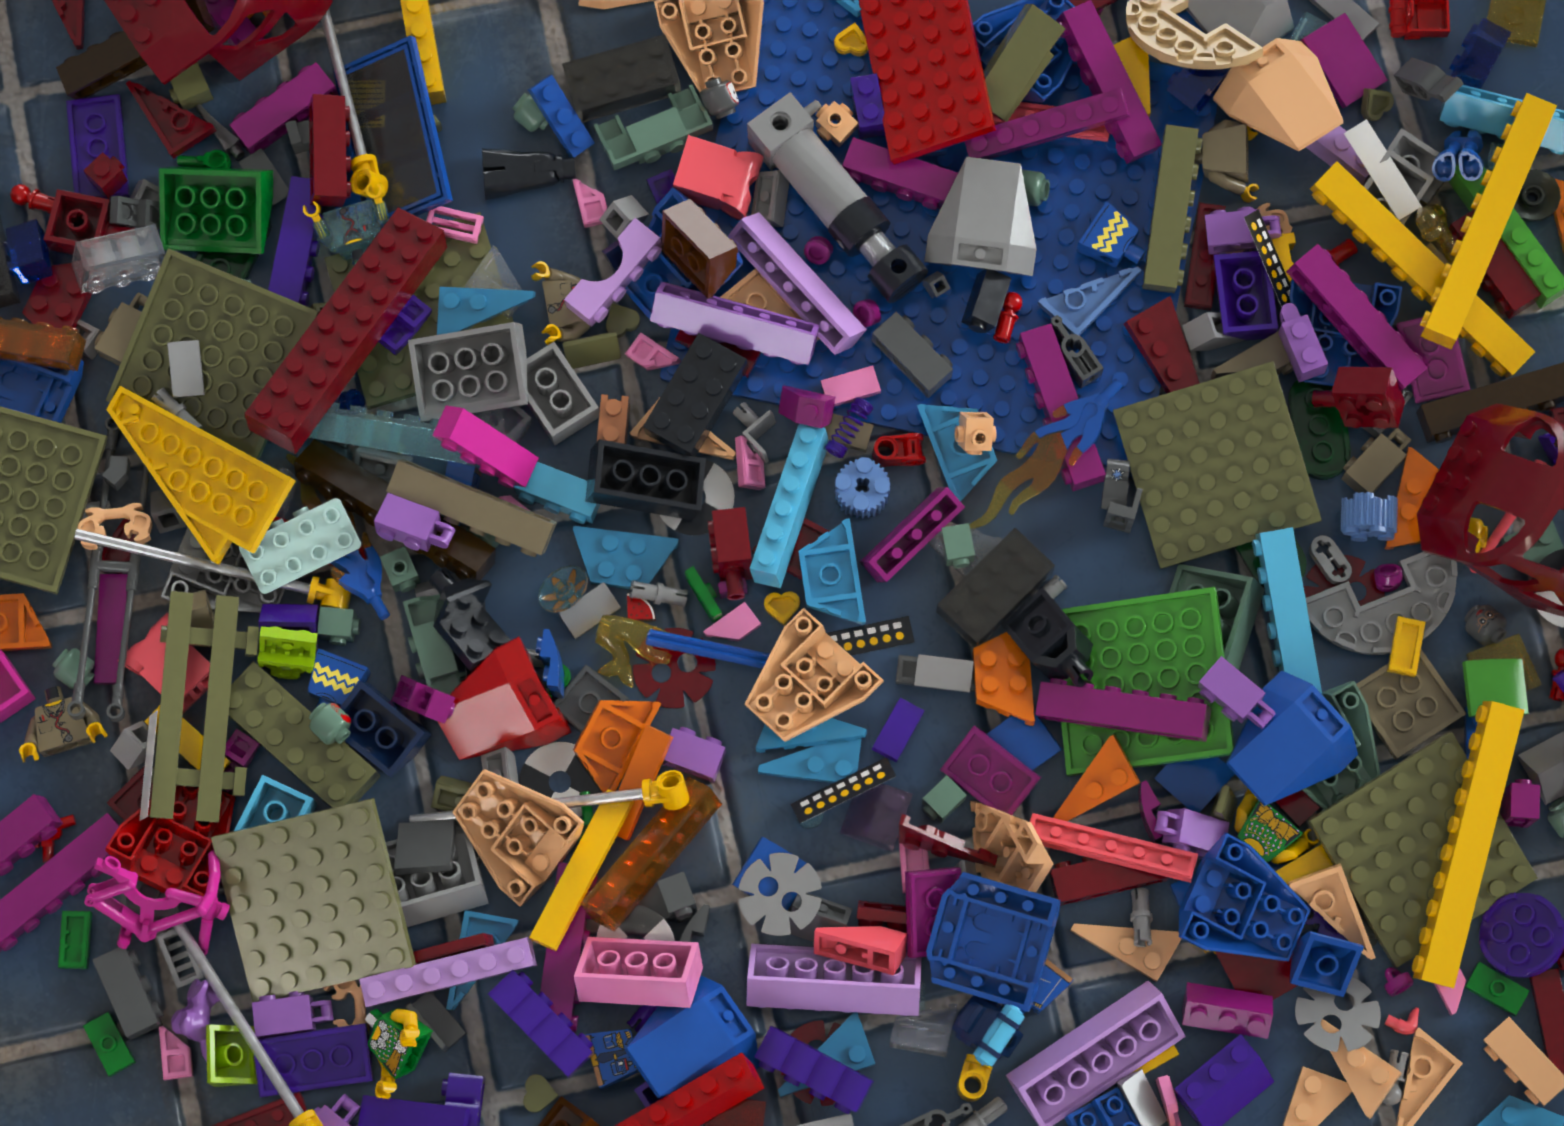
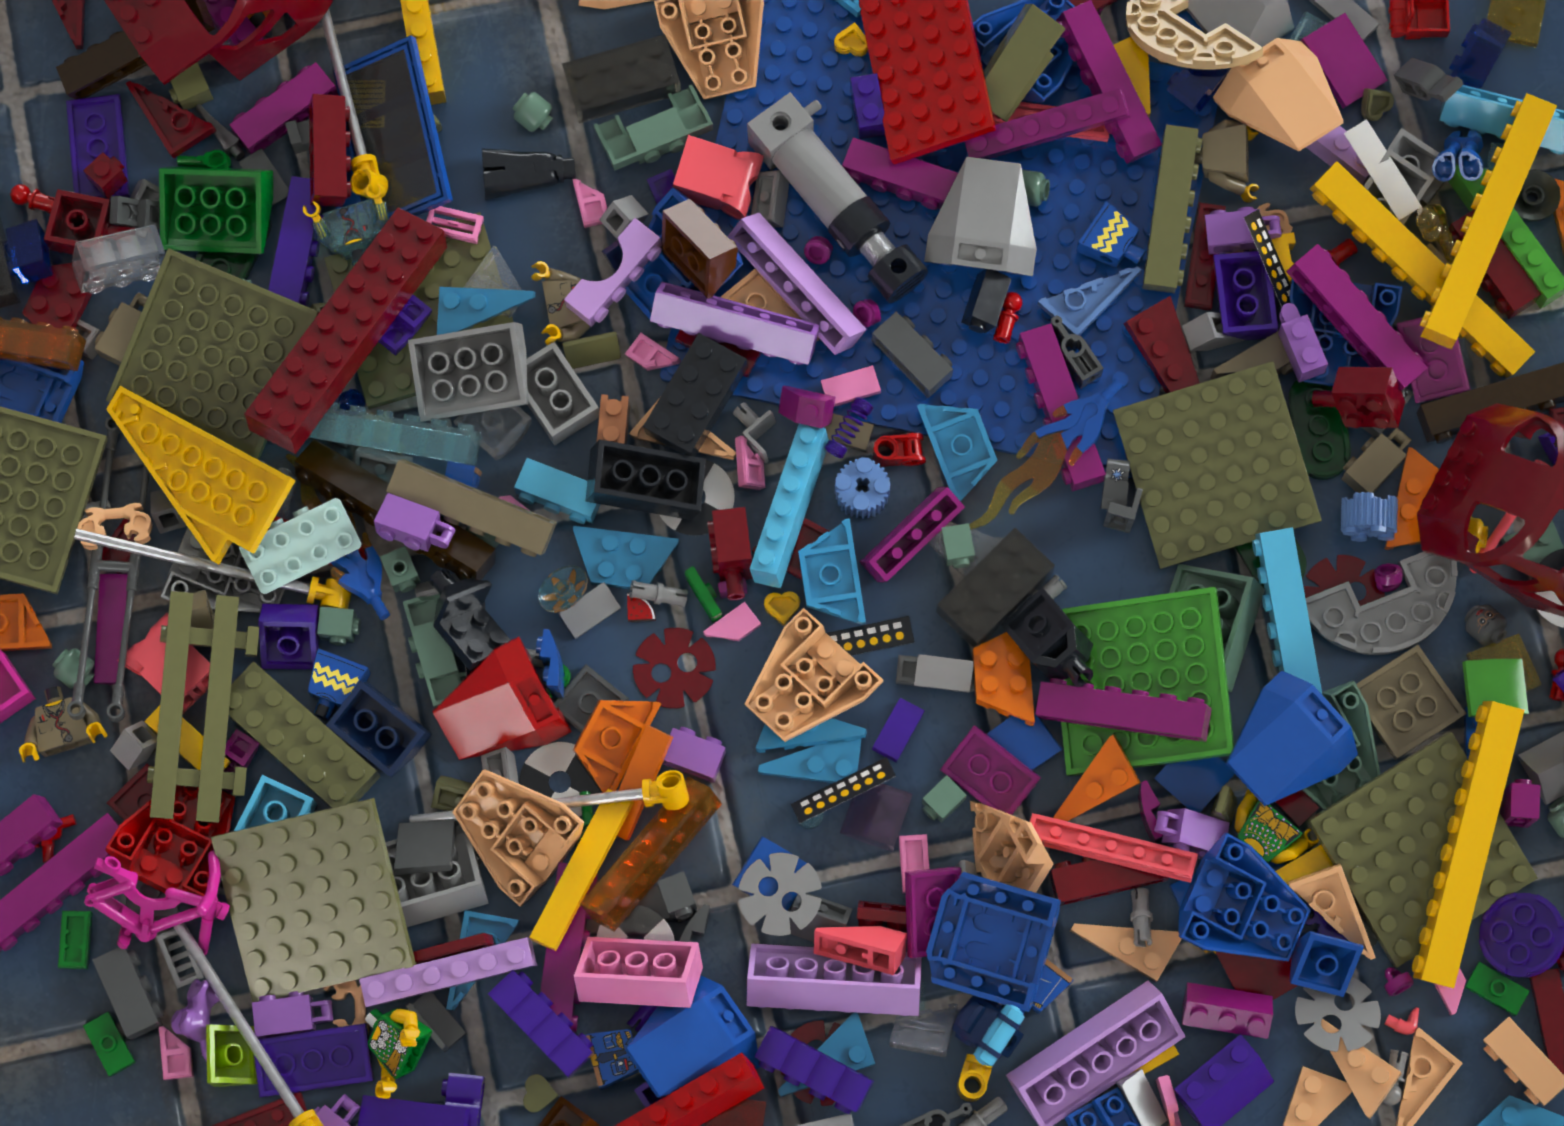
(118, 472): dark grey piece -> none
(148, 765): white sticker -> none
(168, 403): light grey pin -> none
(186, 368): light grey slope -> none
(287, 651): lime slope -> none
(330, 723): sand green head -> none
(423, 699): magenta slope -> none
(485, 446): dark pink brick -> none
(561, 116): blue plate -> none
(611, 635): clear yellow piece -> none
(622, 320): olive tile -> none
(706, 648): blue axle -> none
(719, 98): dark grey head -> none
(836, 132): light nougat brick -> none
(929, 282): dark grey piece -> none
(941, 843): dark red wing -> none
(975, 432): light nougat brick -> none
(1234, 694): medium lavender brick -> none
(1335, 556): light grey beam -> none
(1406, 646): yellow tile -> none

